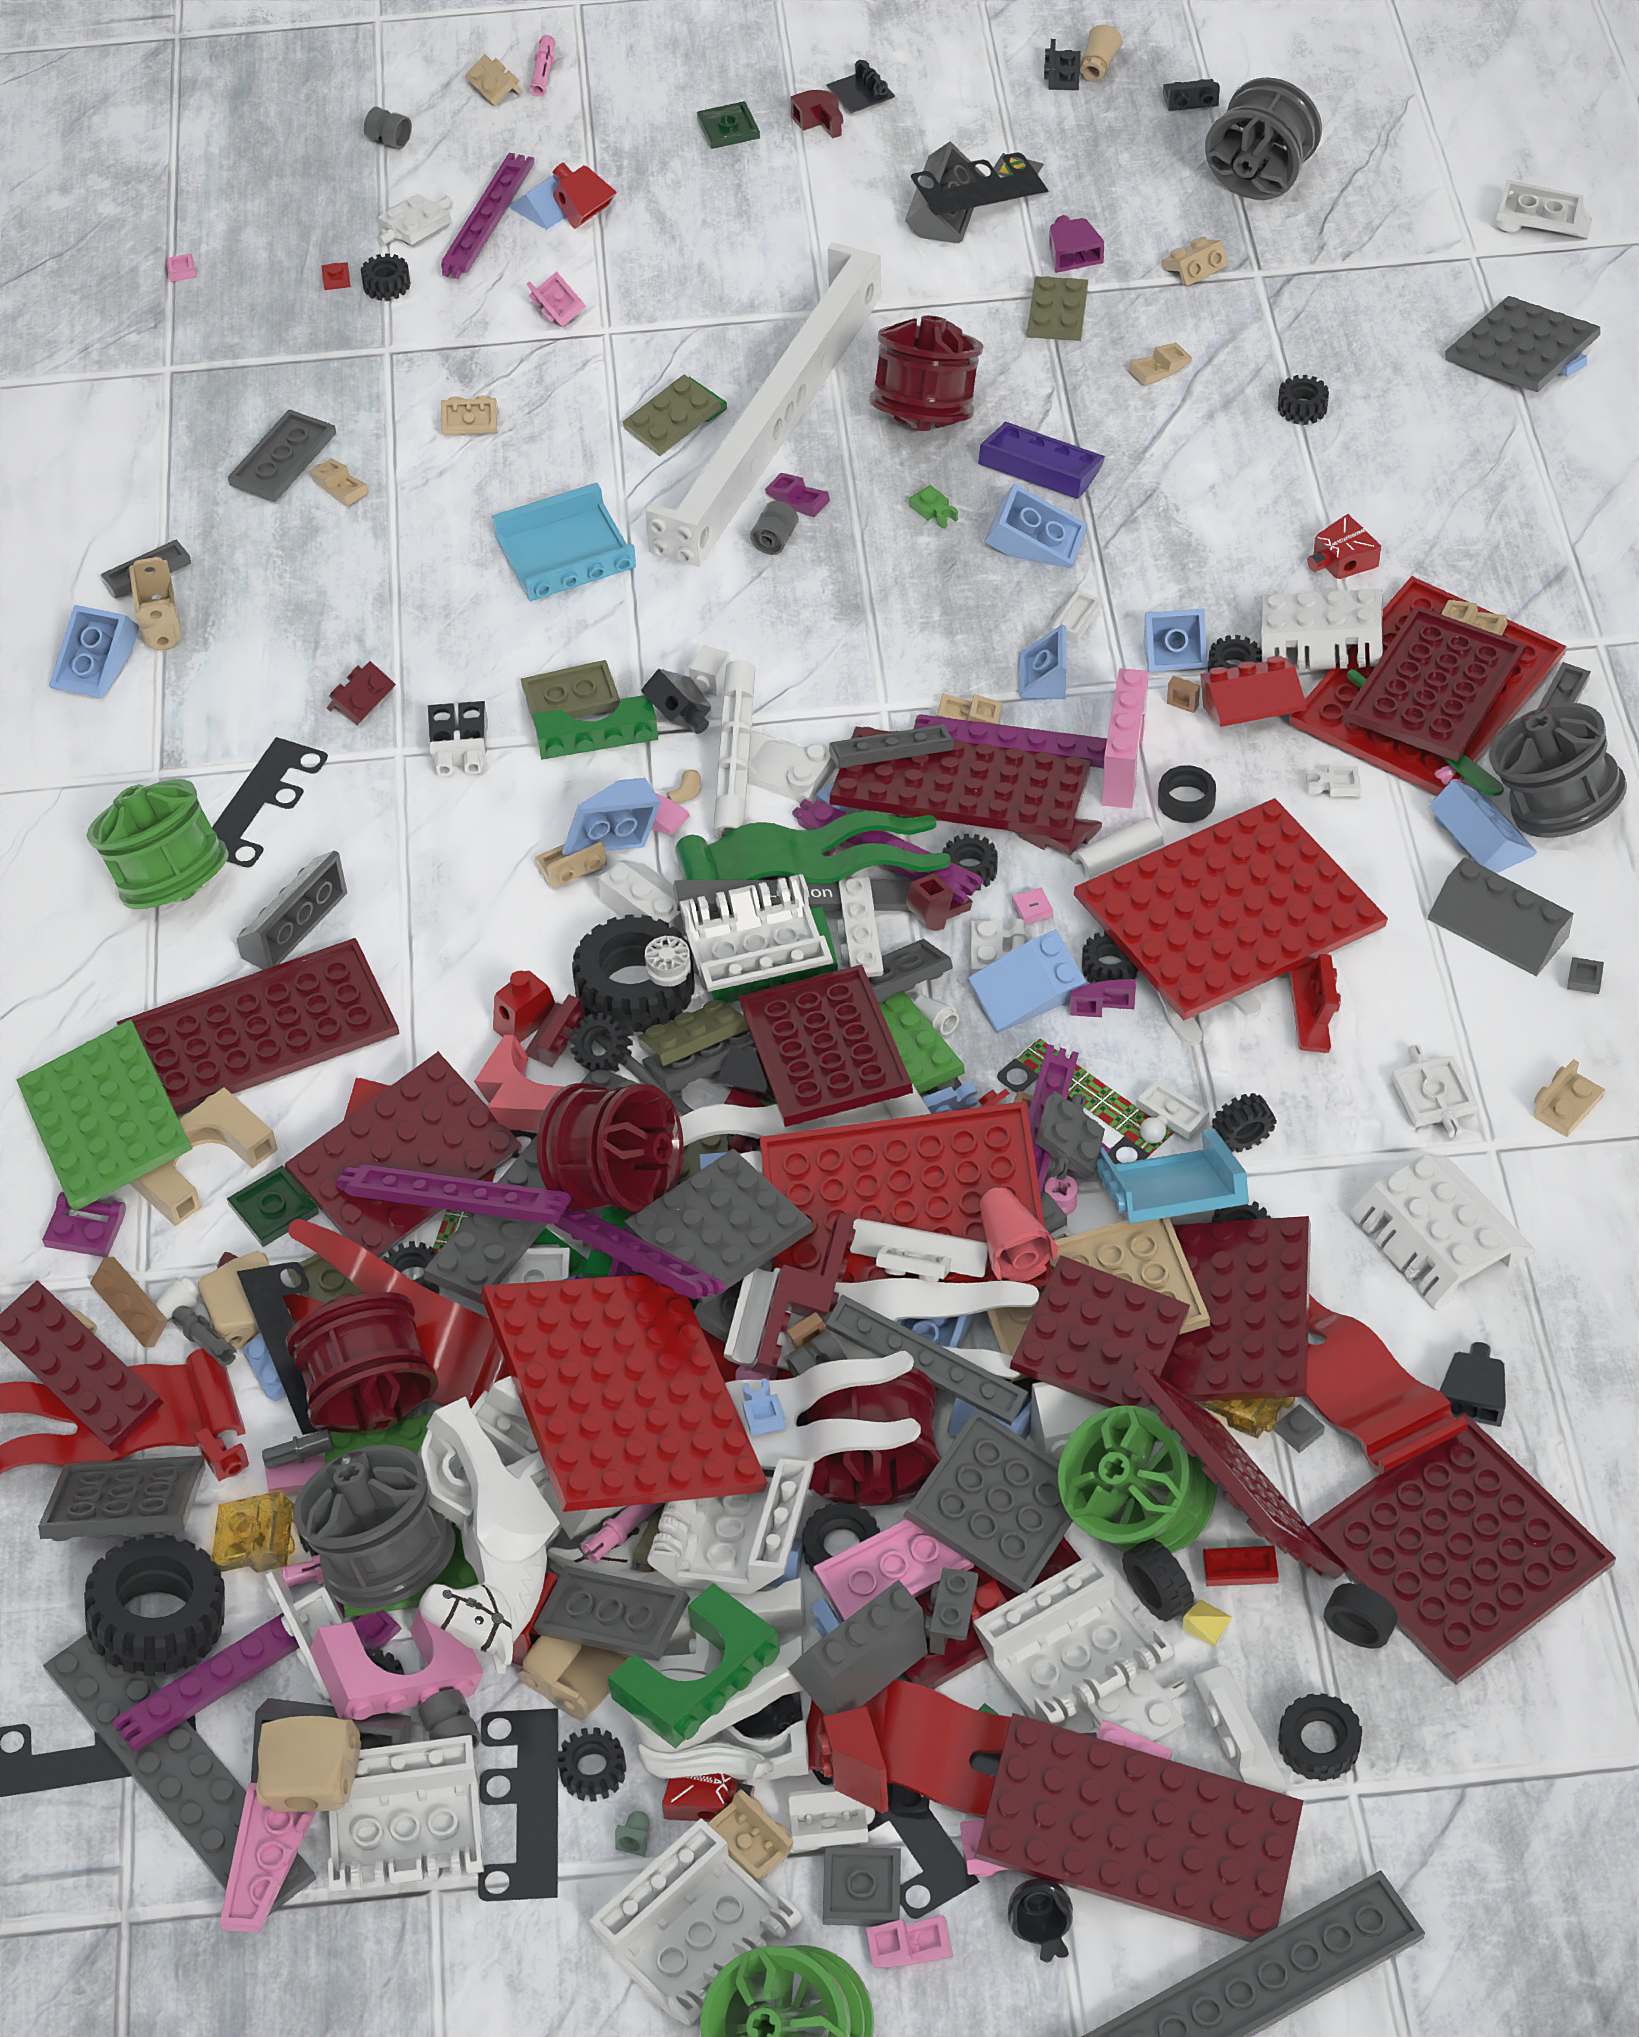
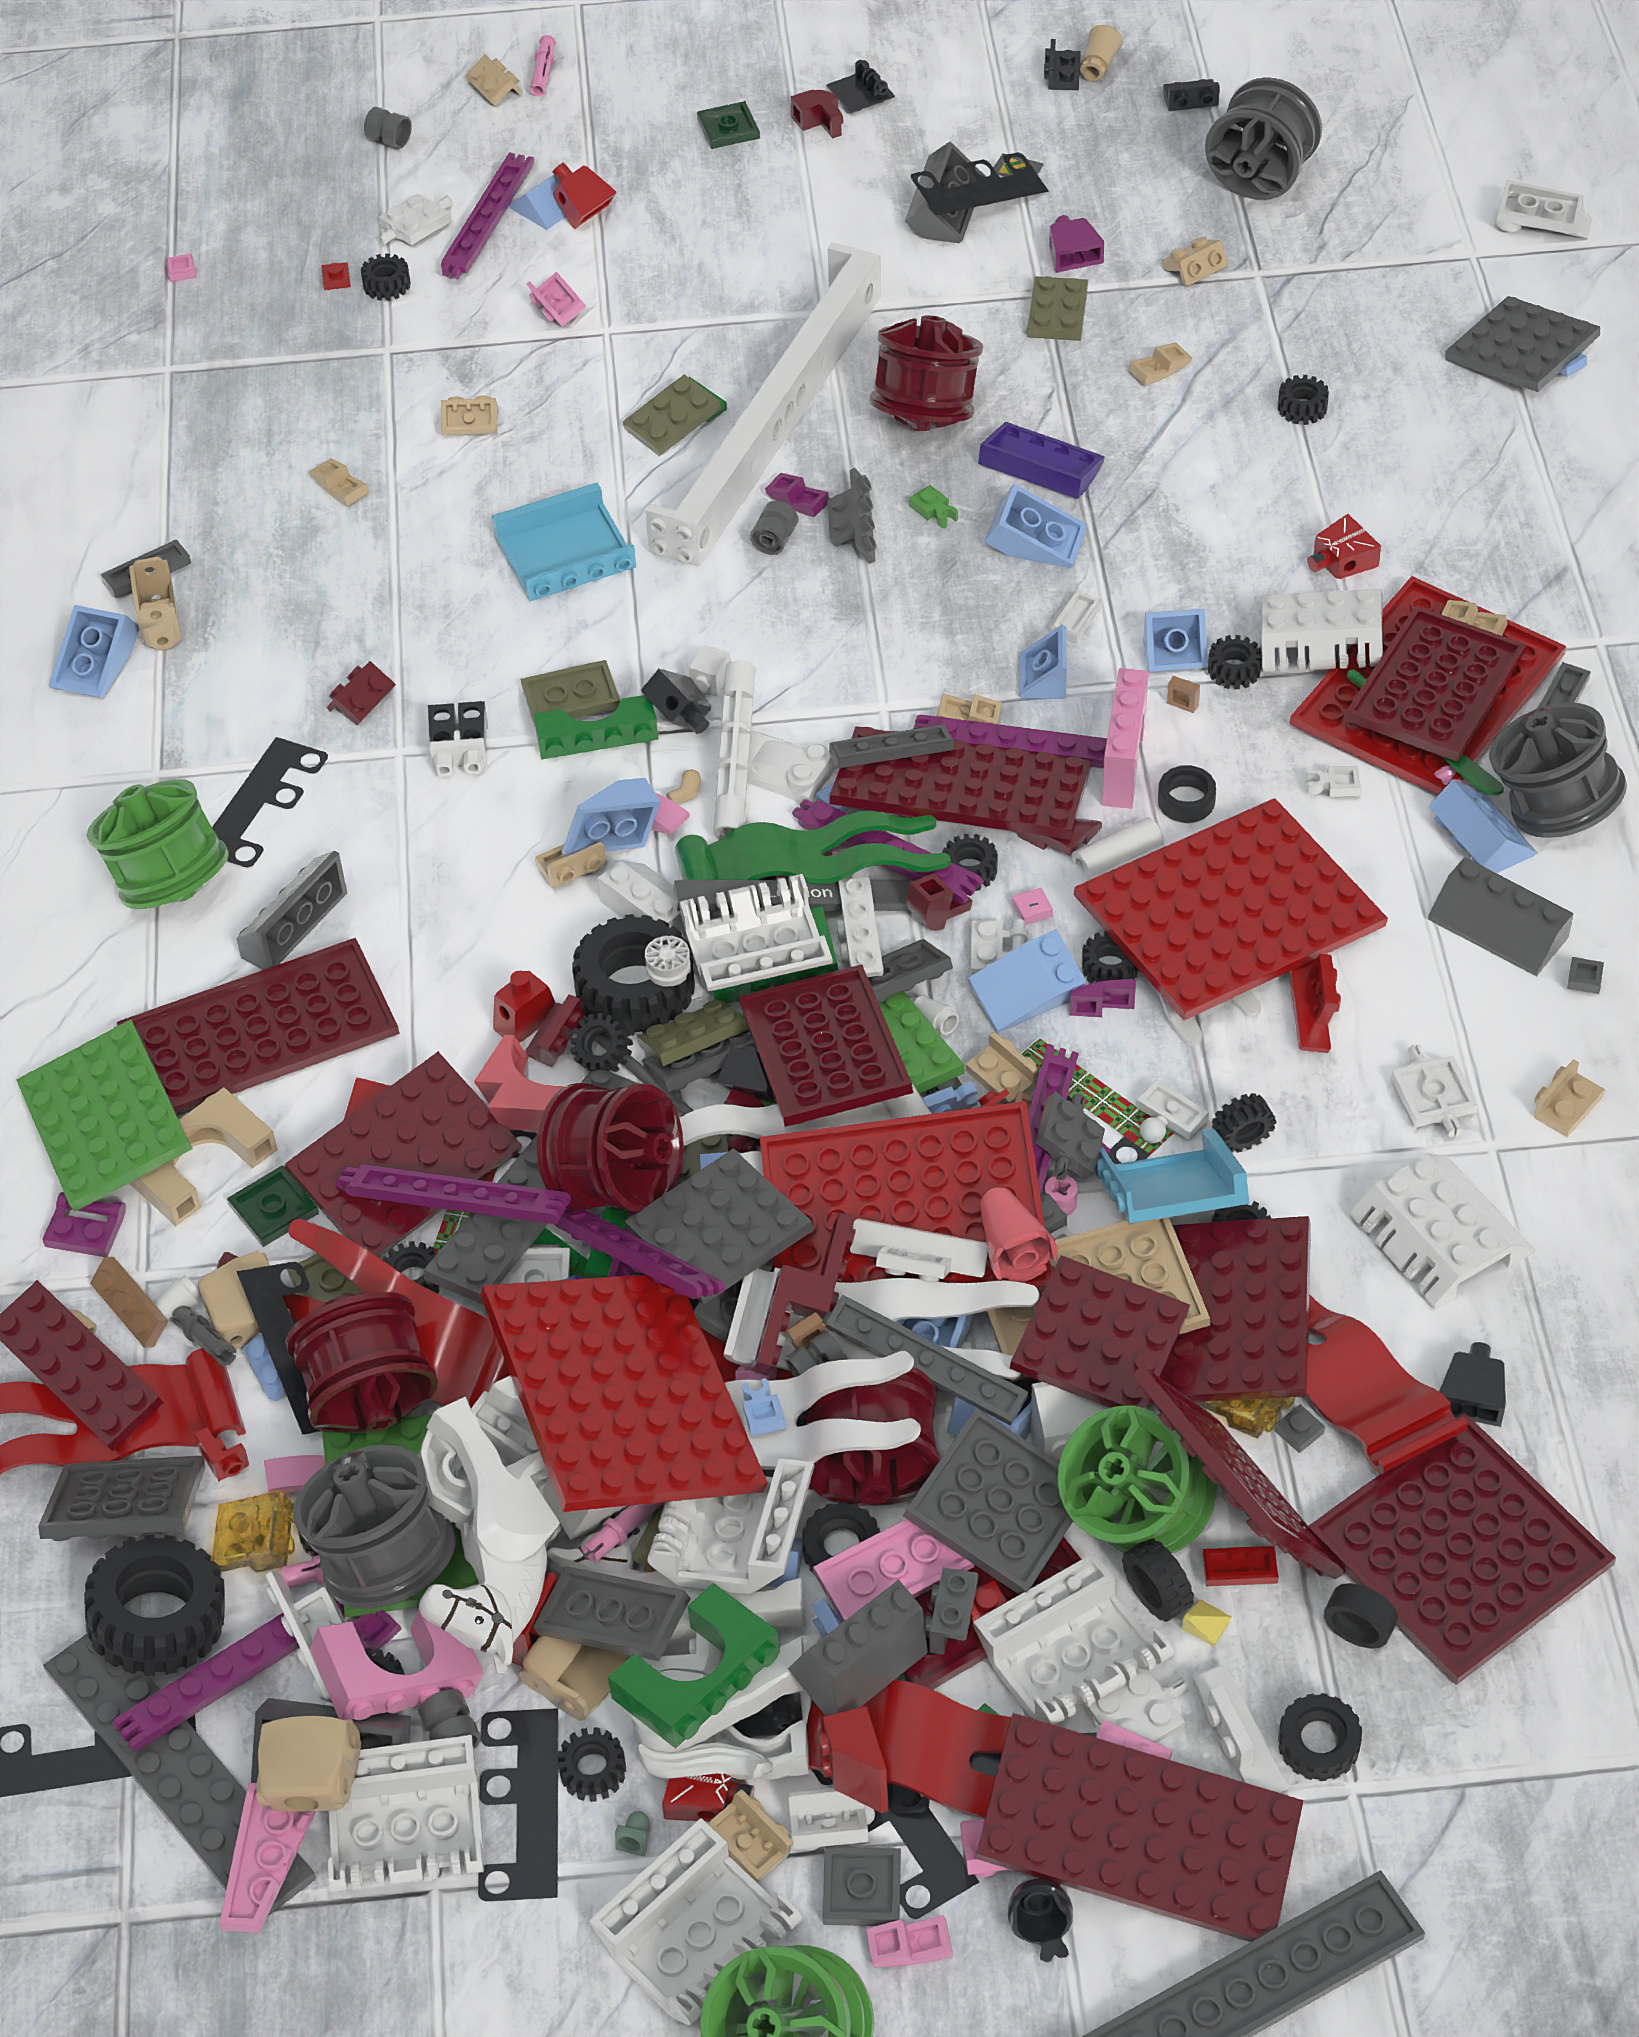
(282, 455): dark grey plate -> none
(297, 1449): dark grey axle -> none
(852, 516): none -> dark grey bracket
(1003, 1068): none -> tan bracket
(1252, 691): red slope -> none

